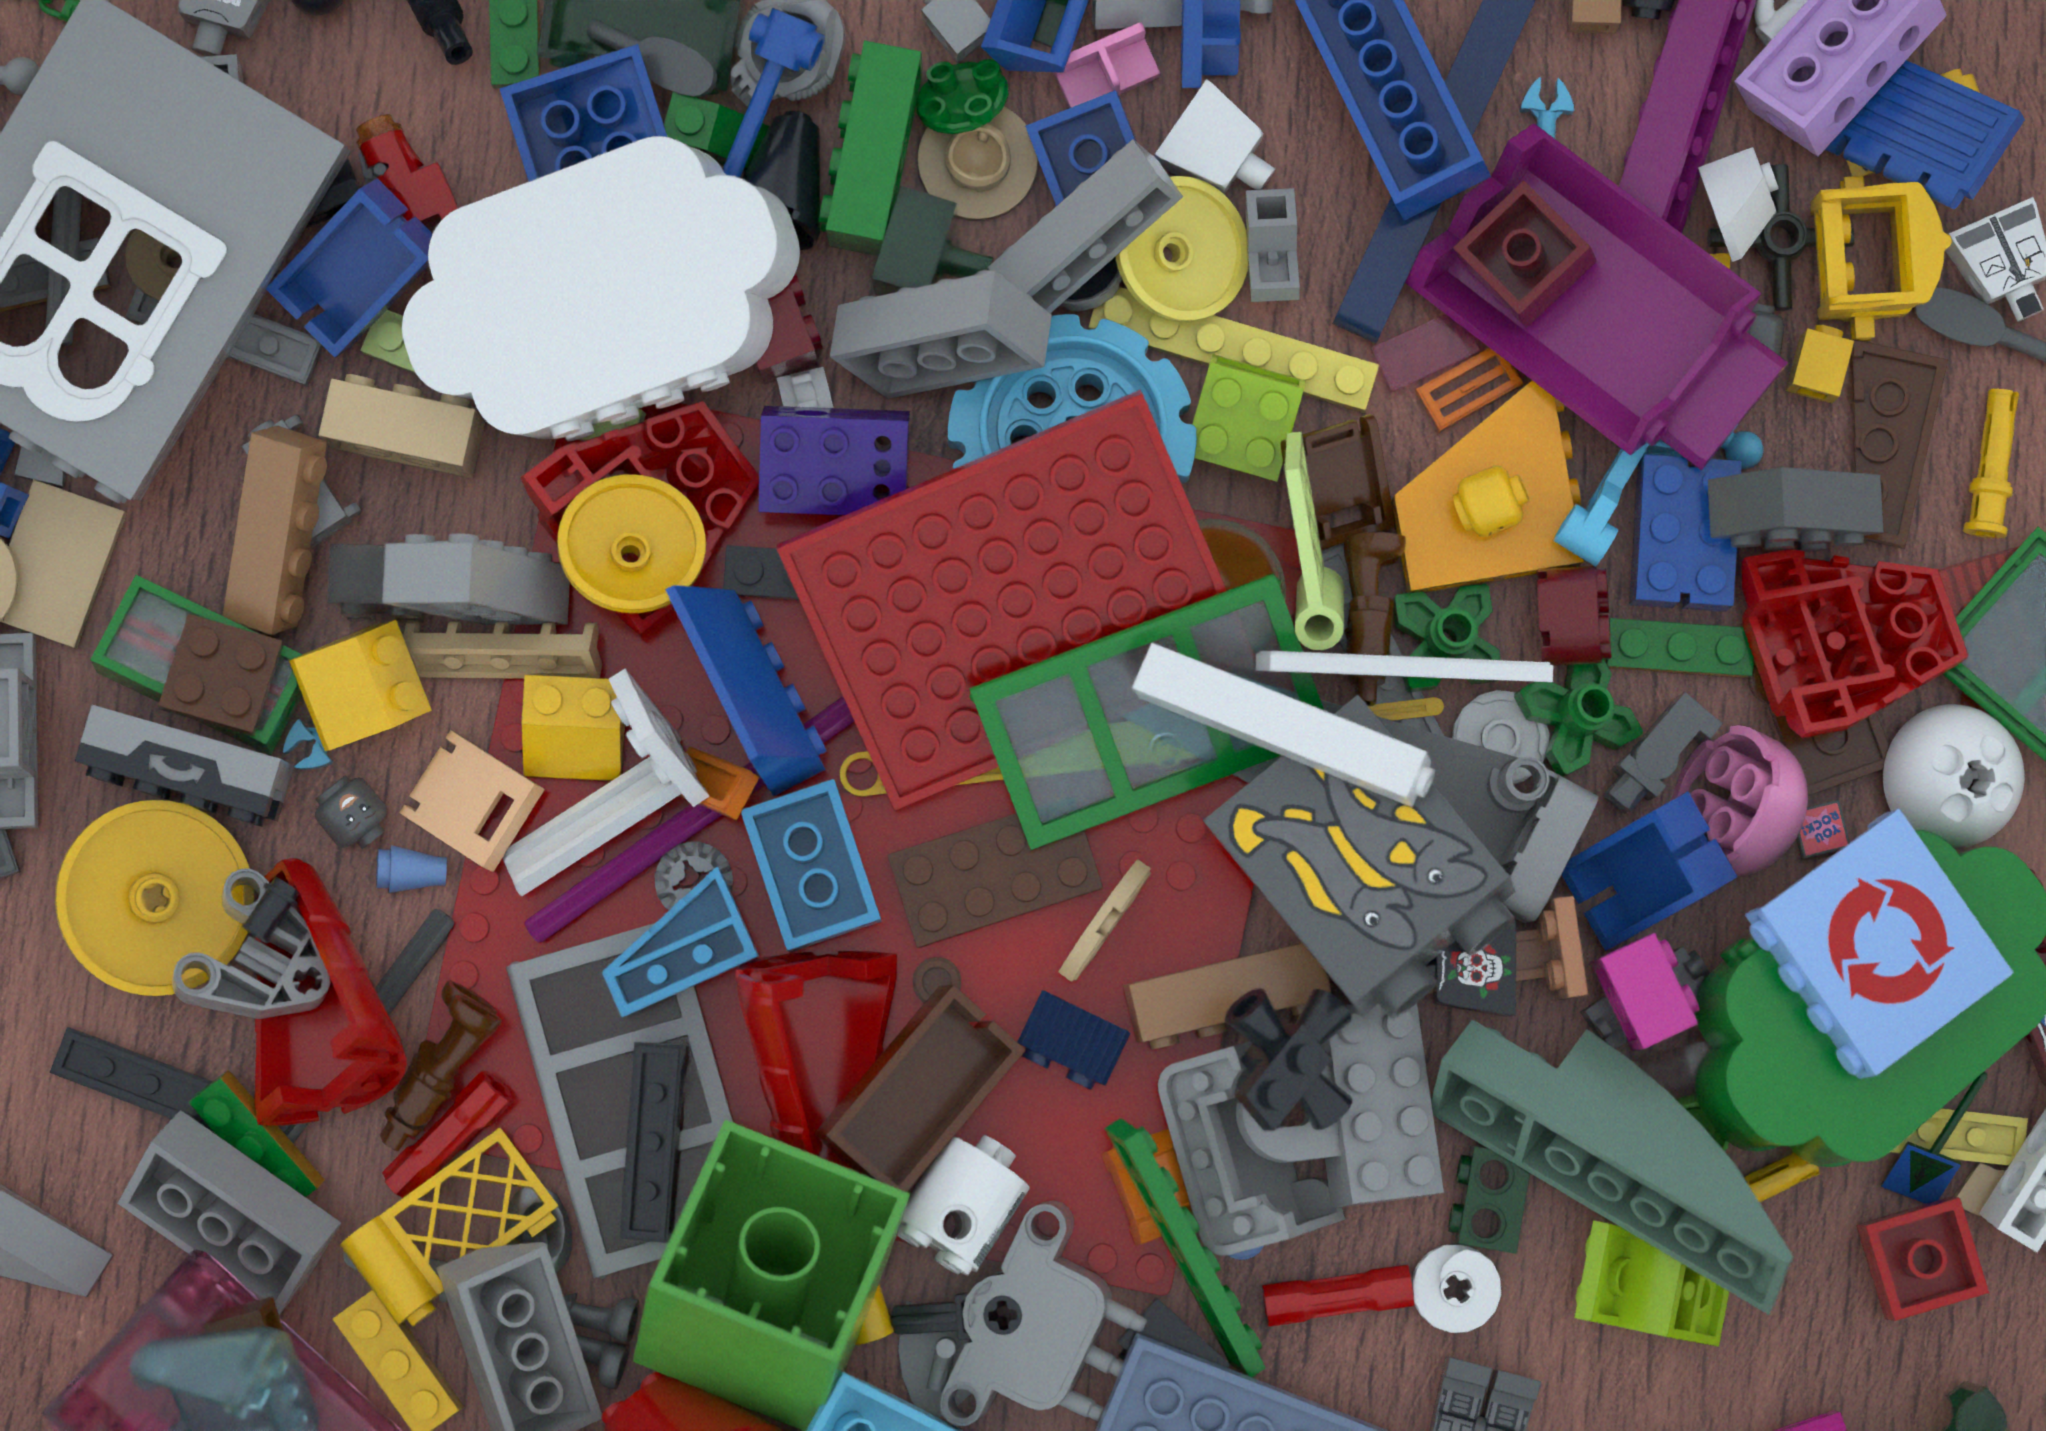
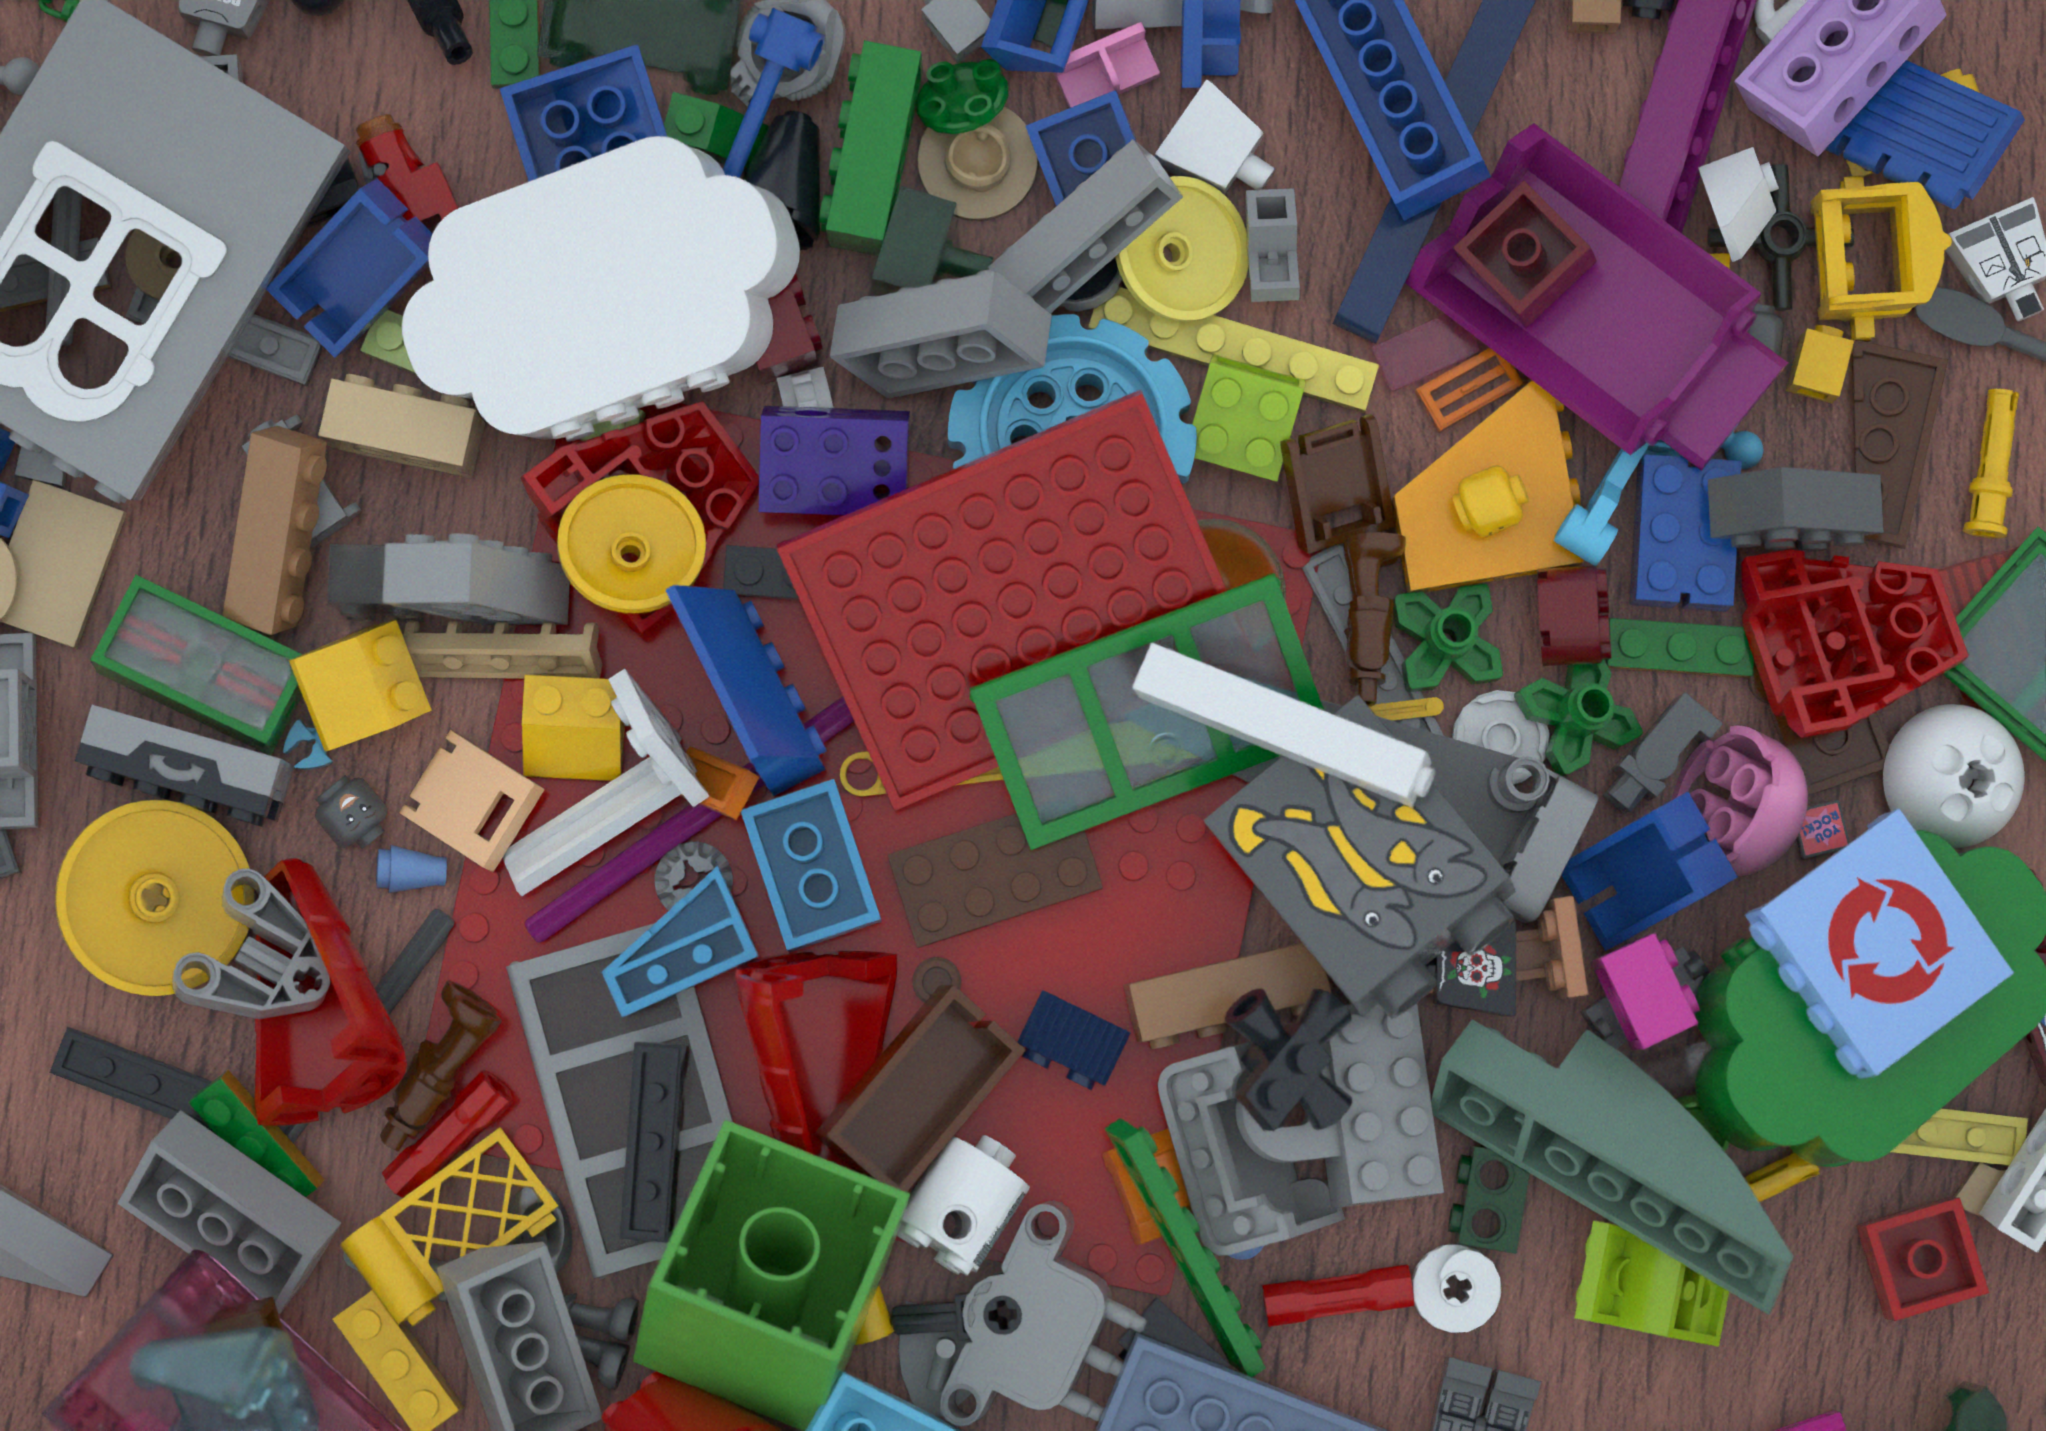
(221, 675): reddish brown plate -> none
(271, 909): black pin -> none
(666, 60): dark grey piece -> none
(1105, 921): tan tile -> none
(1319, 588): yellowish green piece -> none
(1404, 666): white tile -> none
(1547, 118): medium azure bar -> none
(1926, 1172): piece -> none

